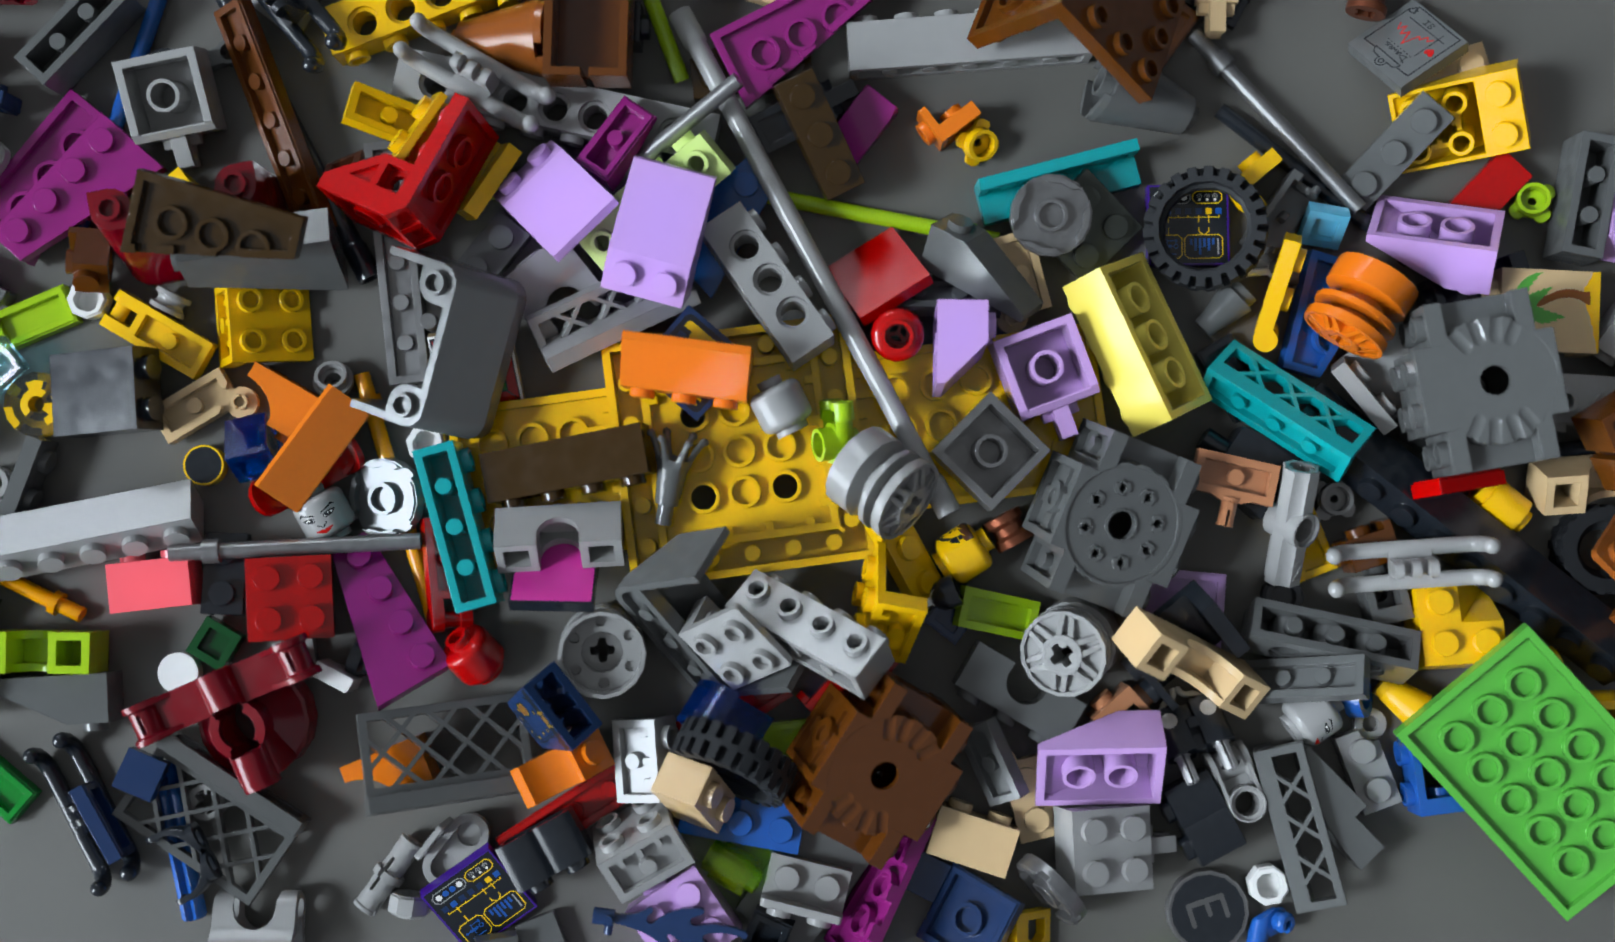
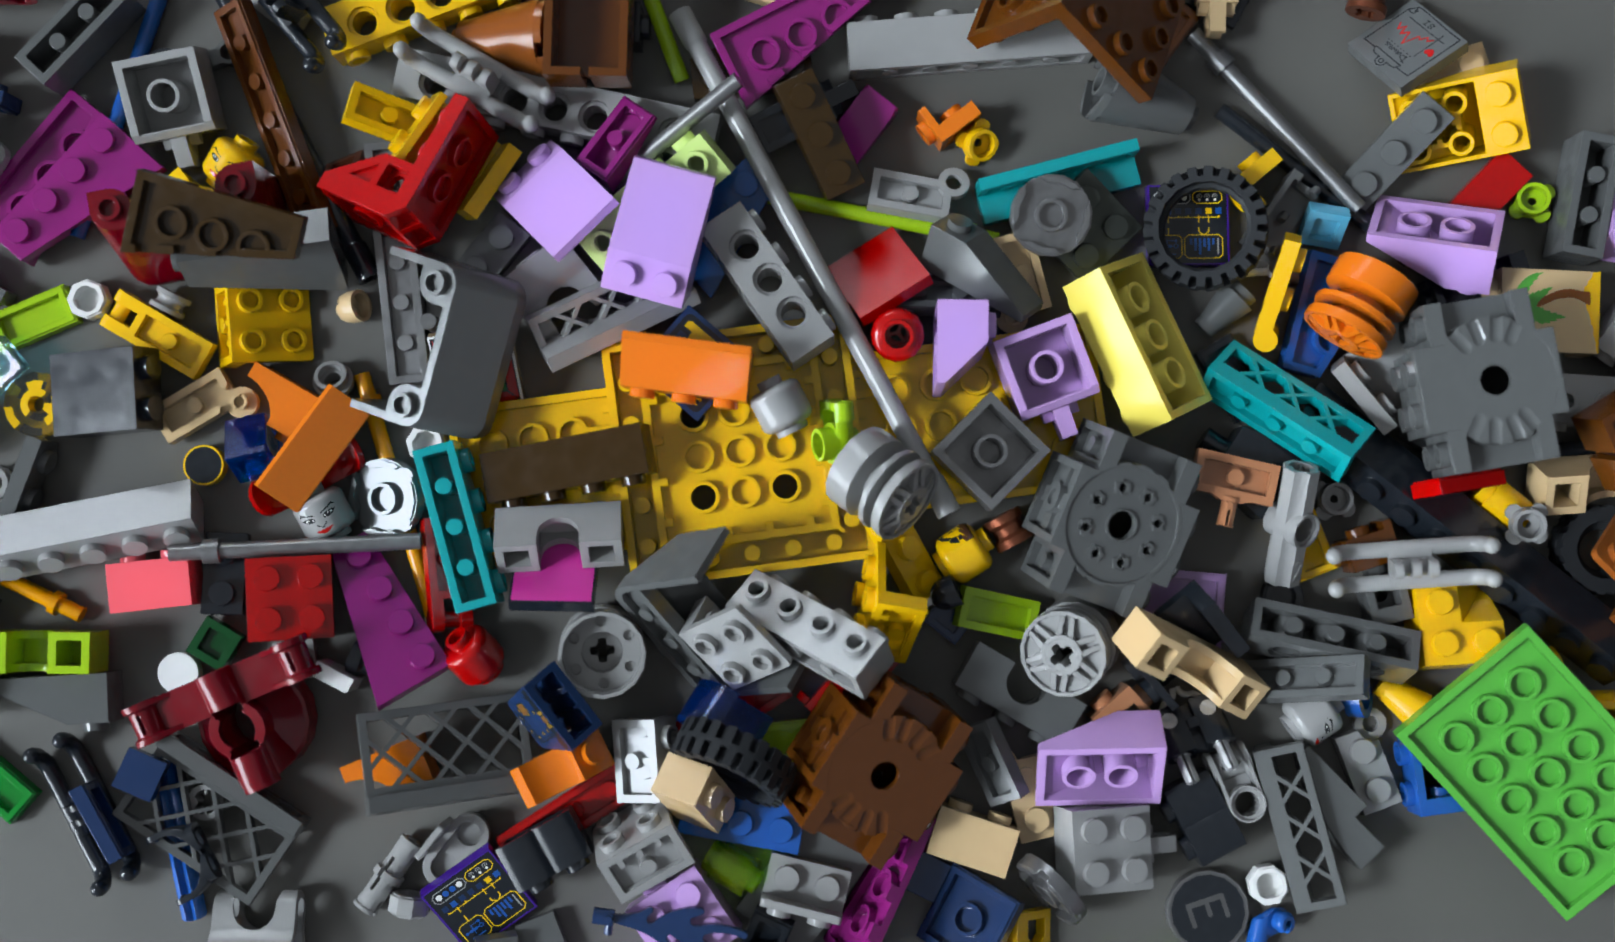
(89, 260): reddish brown brick -> none
(227, 152): none -> yellow head
(354, 306): none -> tan hinge
(671, 472): dark grey piece -> none
(915, 195): none -> light grey hinge
(1538, 525): none -> light grey plate

